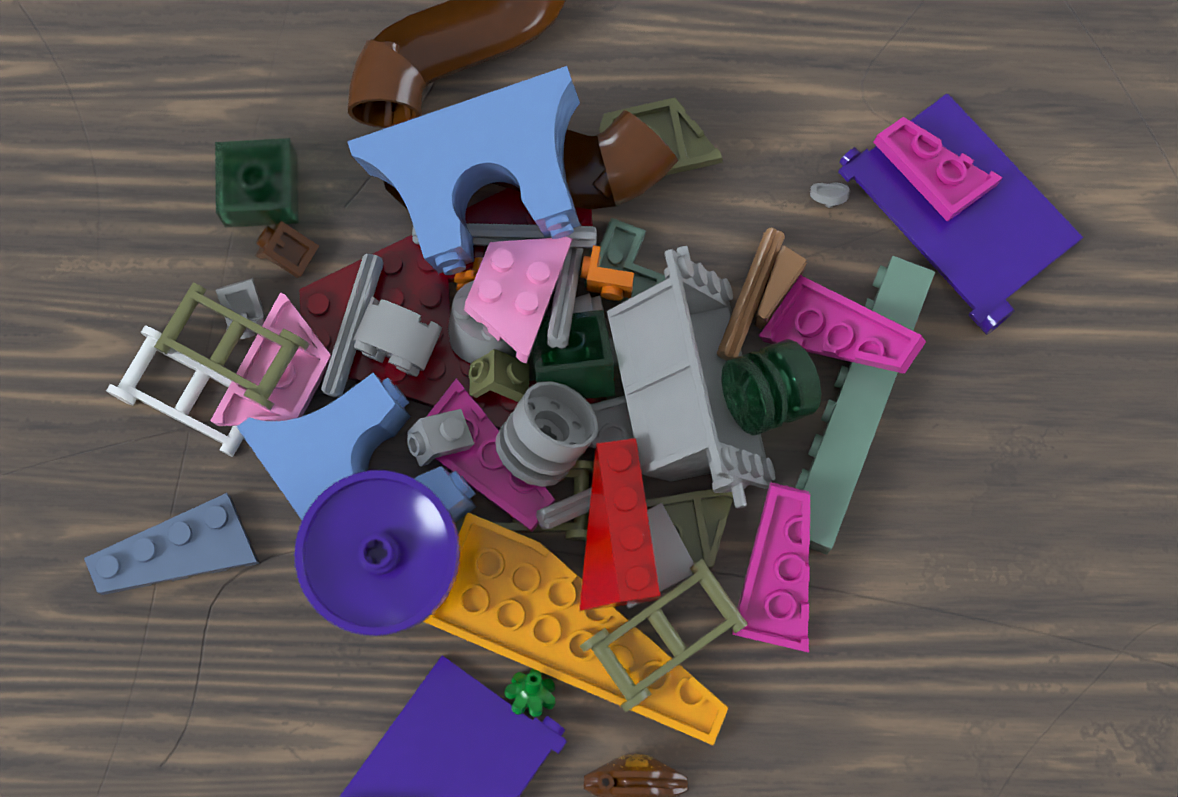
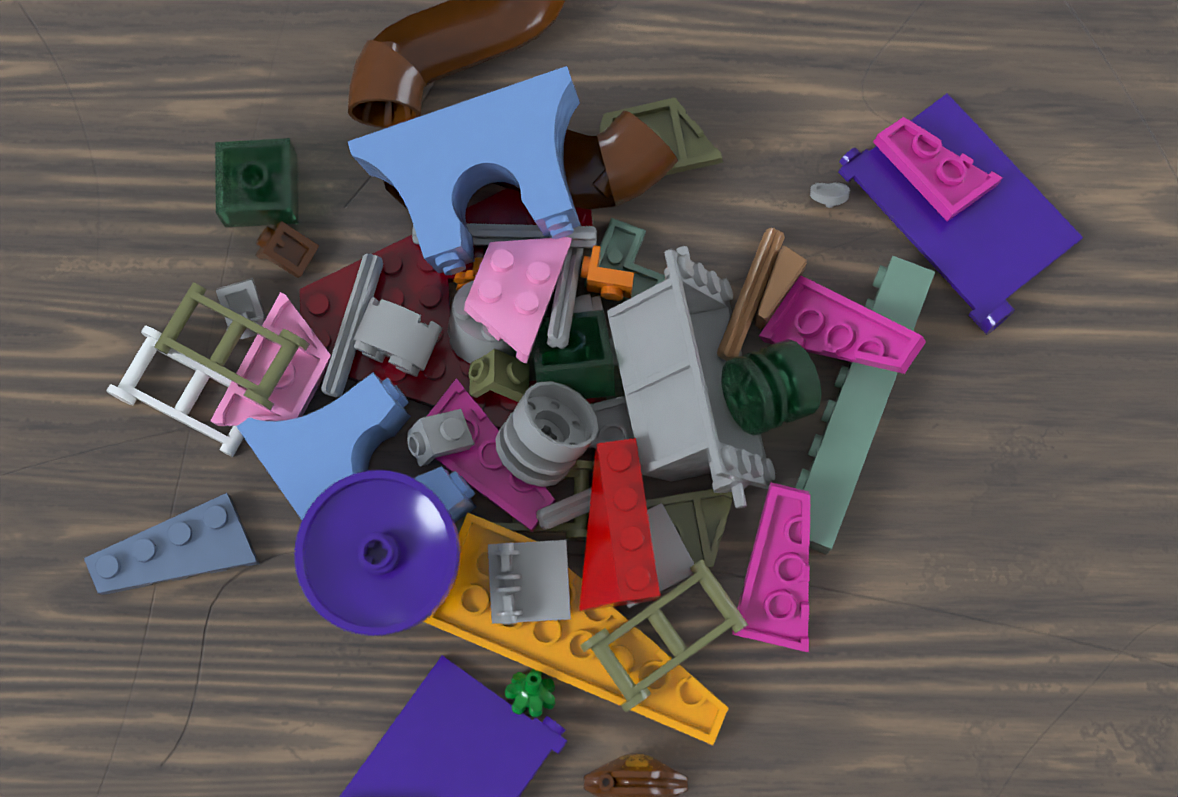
(529, 581): none -> light grey hinge

